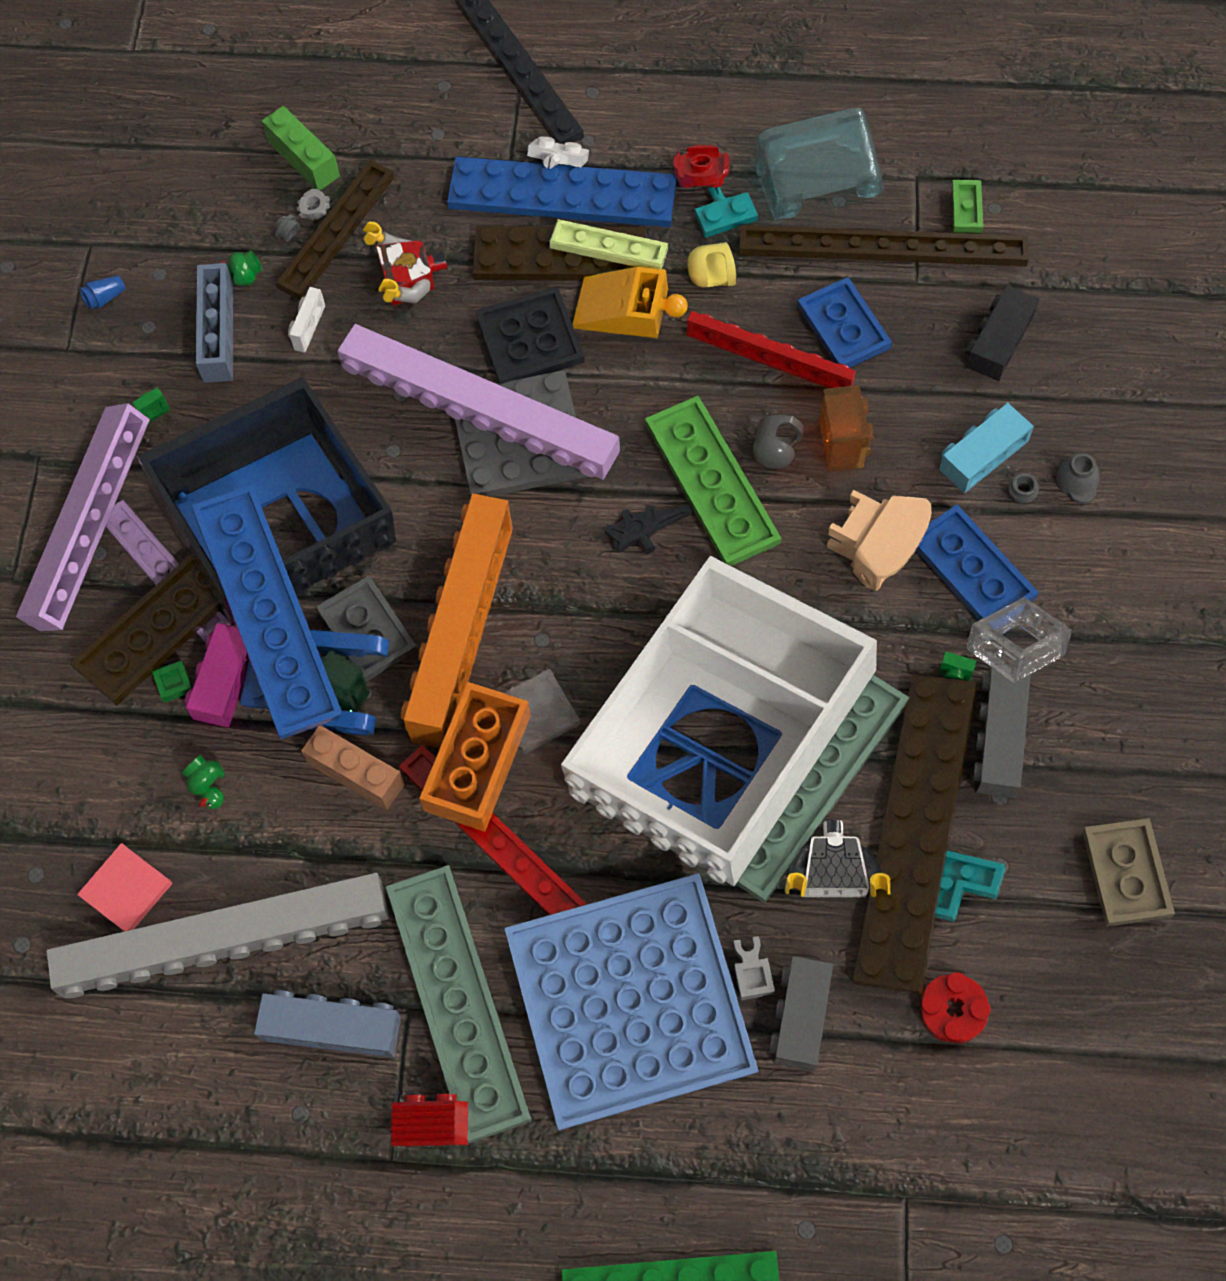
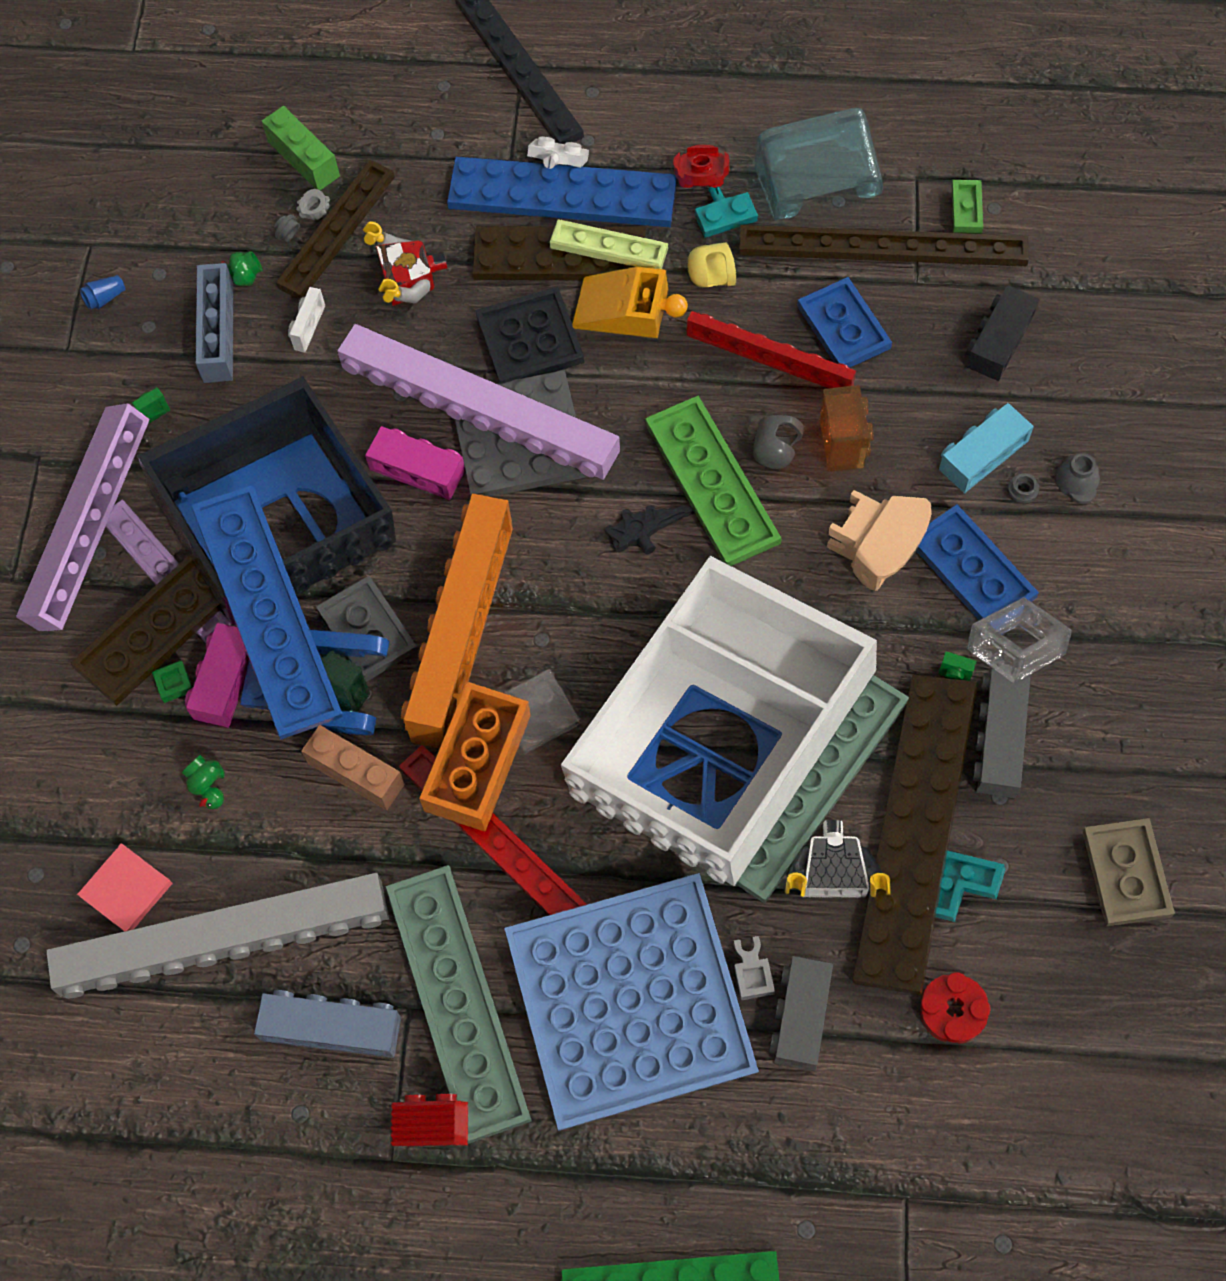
(415, 462): none -> dark pink brick

